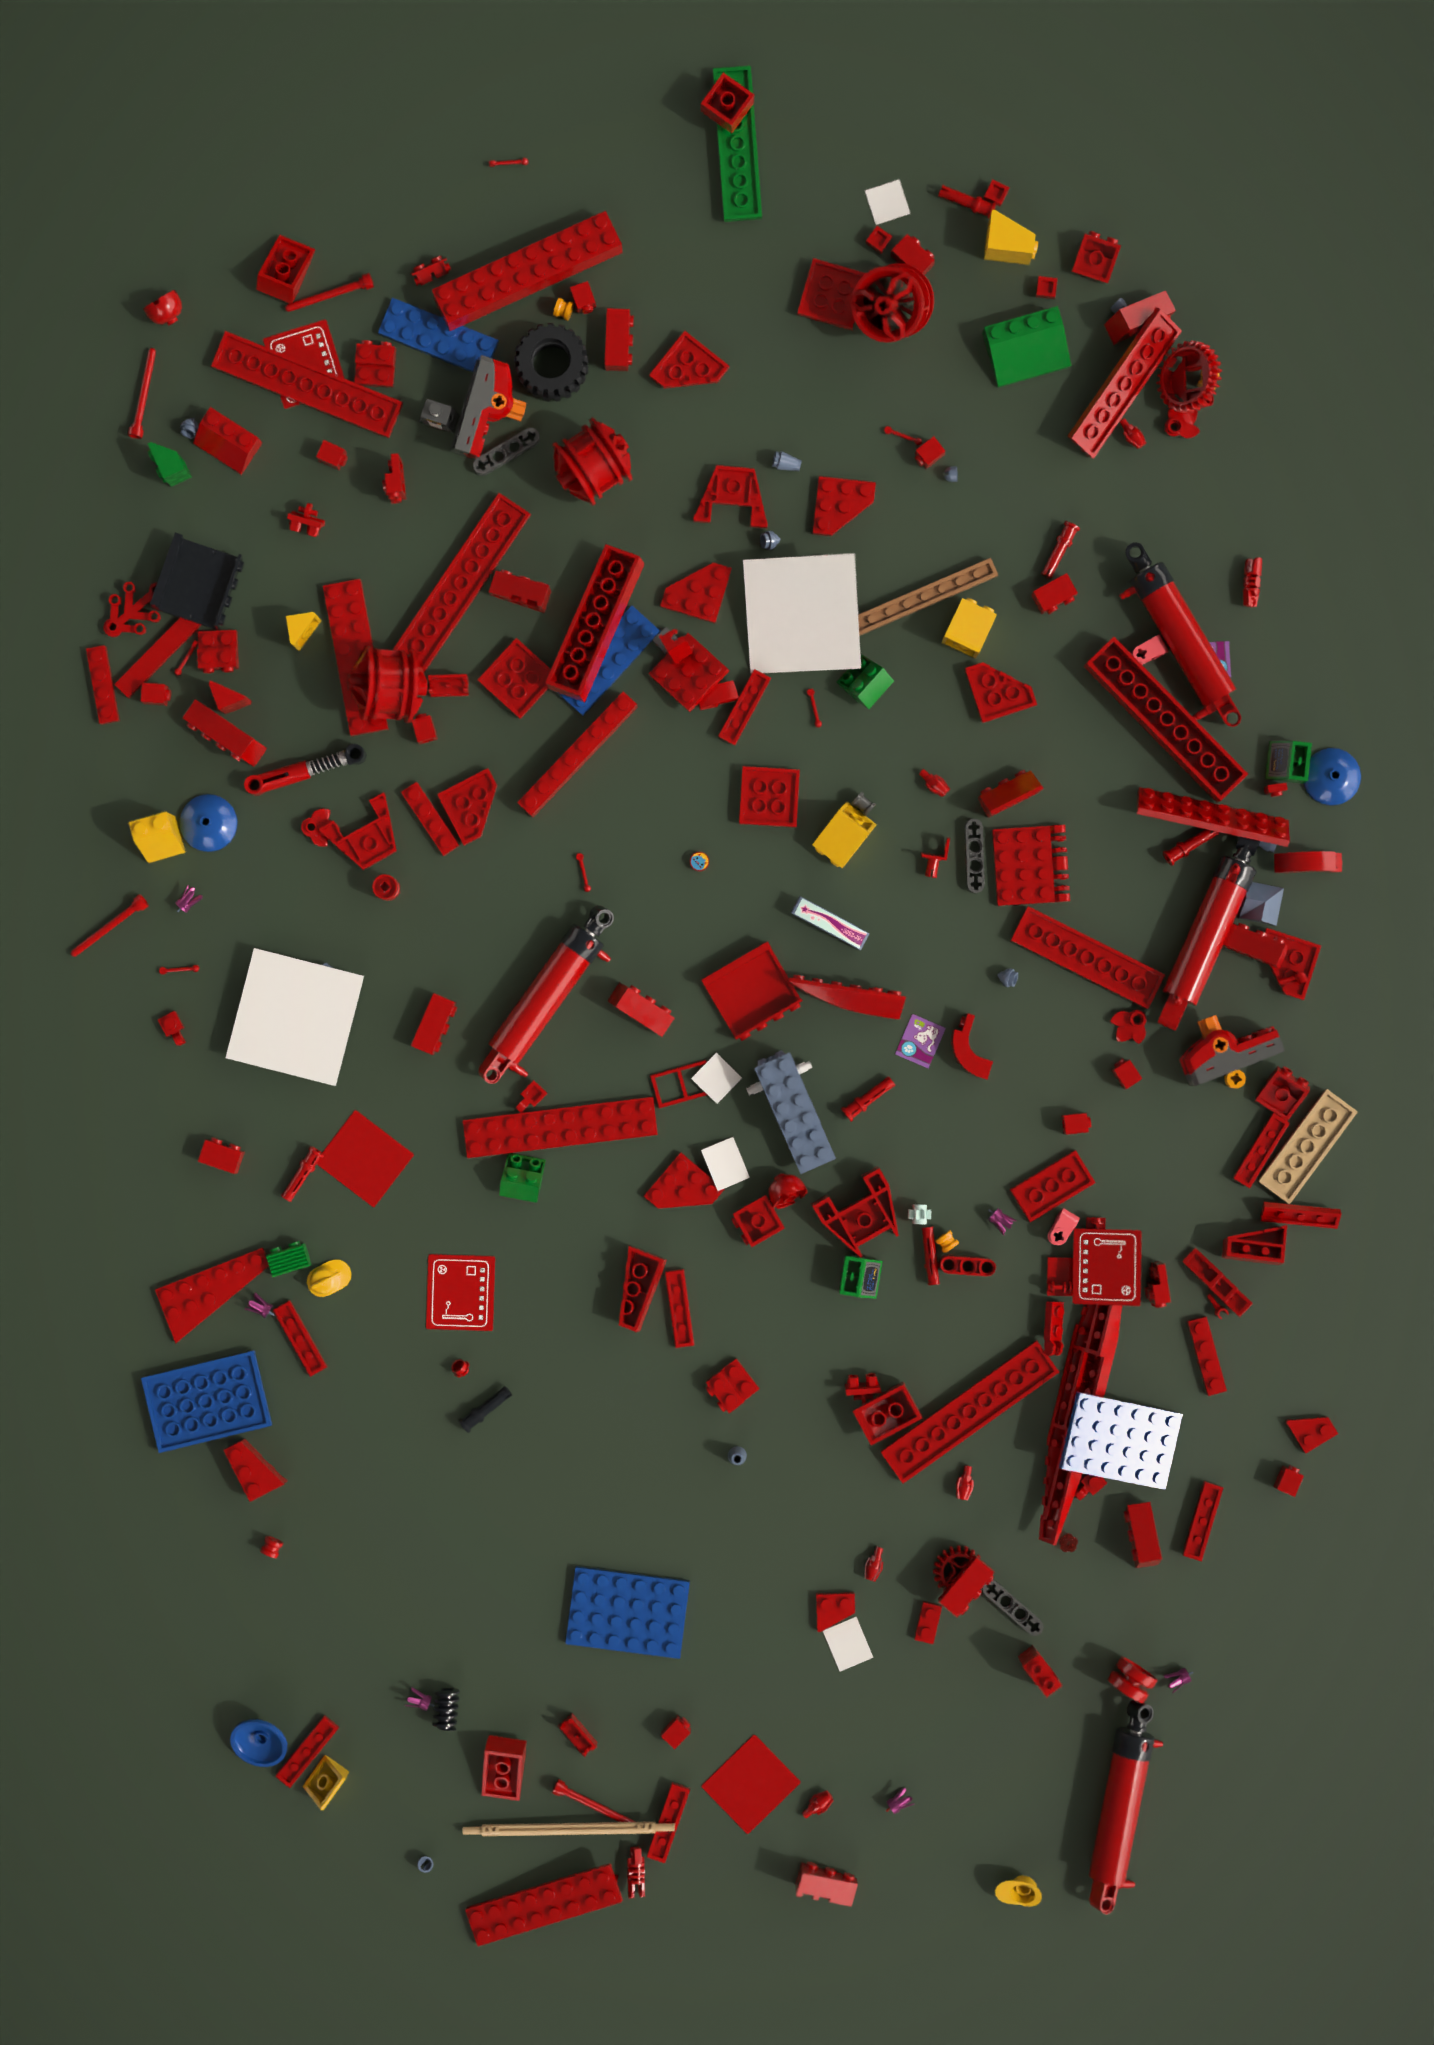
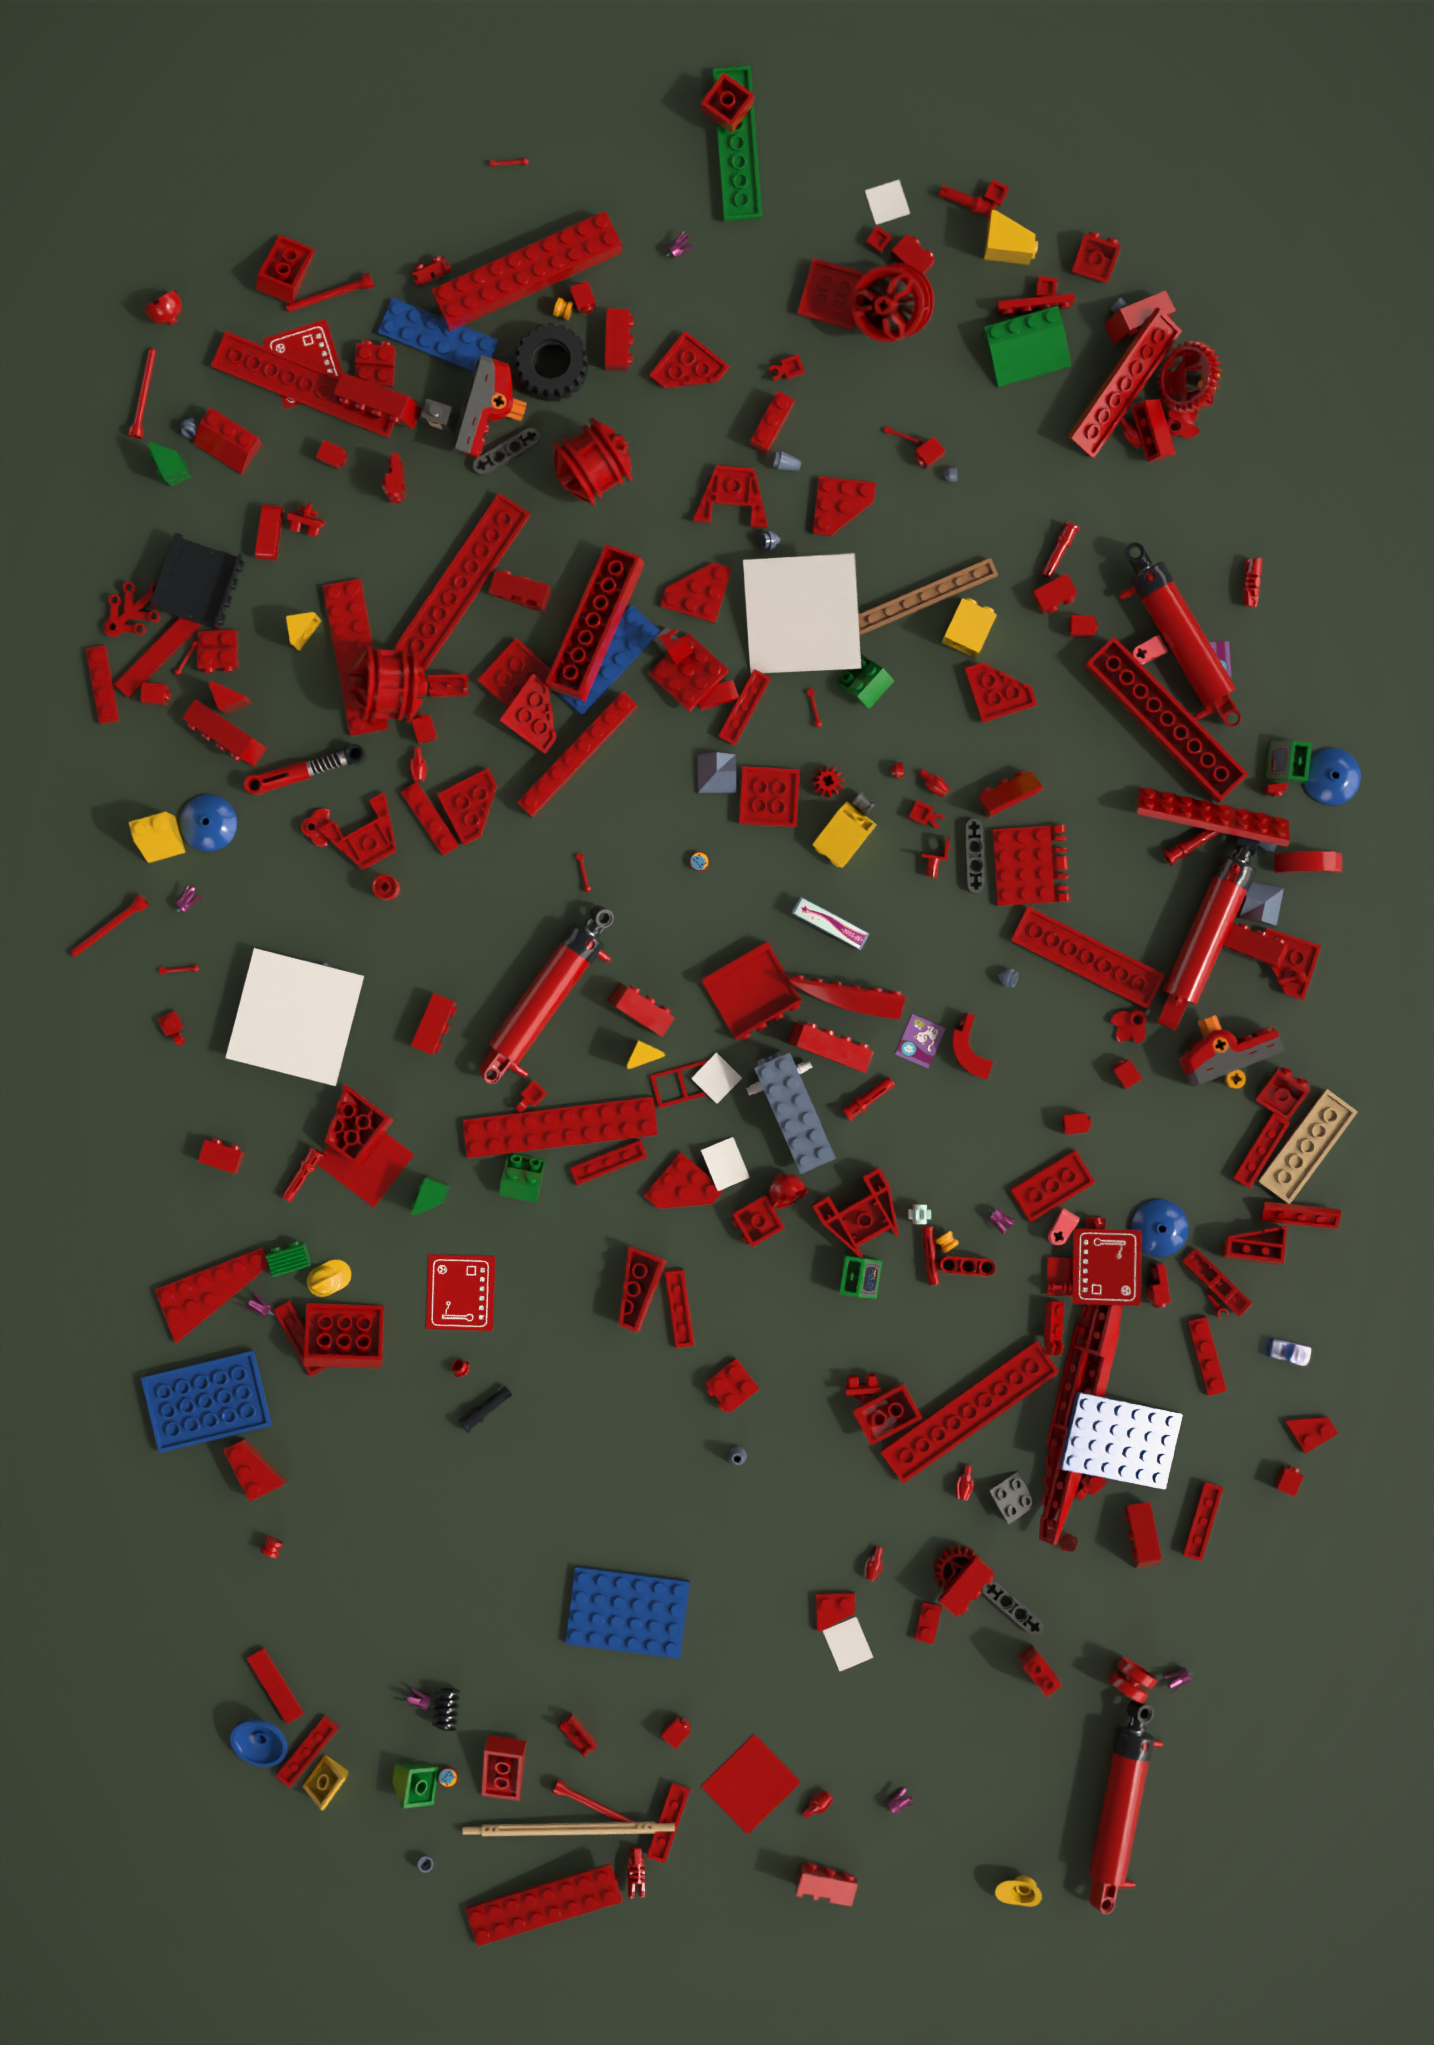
(269, 532): none -> red beam
(275, 1685): none -> red tile
(343, 1335): none -> red slope
(356, 1126): none -> red wedge
(377, 400): none -> red wedge
(415, 1783): none -> green slope
(418, 766): none -> red piece
(431, 1194): none -> green slope
(448, 1777): none -> tile
(532, 714): none -> red plate
(608, 1162): none -> red tile
(643, 1054): none -> yellow slope
(674, 248): none -> flat silver piece
(717, 773): none -> sand blue slope
(772, 422): none -> red brick
(790, 367): none -> red plate
(830, 1046): none -> red wedge
(834, 780): none -> red gear
(897, 770): none -> red plate
(923, 813): none -> red plate
(1012, 1498): none -> dark grey hinge
(1027, 305): none -> red plate
(1082, 626): none -> red brick
(1149, 1219): none -> blue dish
(1153, 430): none -> red brick
(1288, 1351): none -> clear blue slope

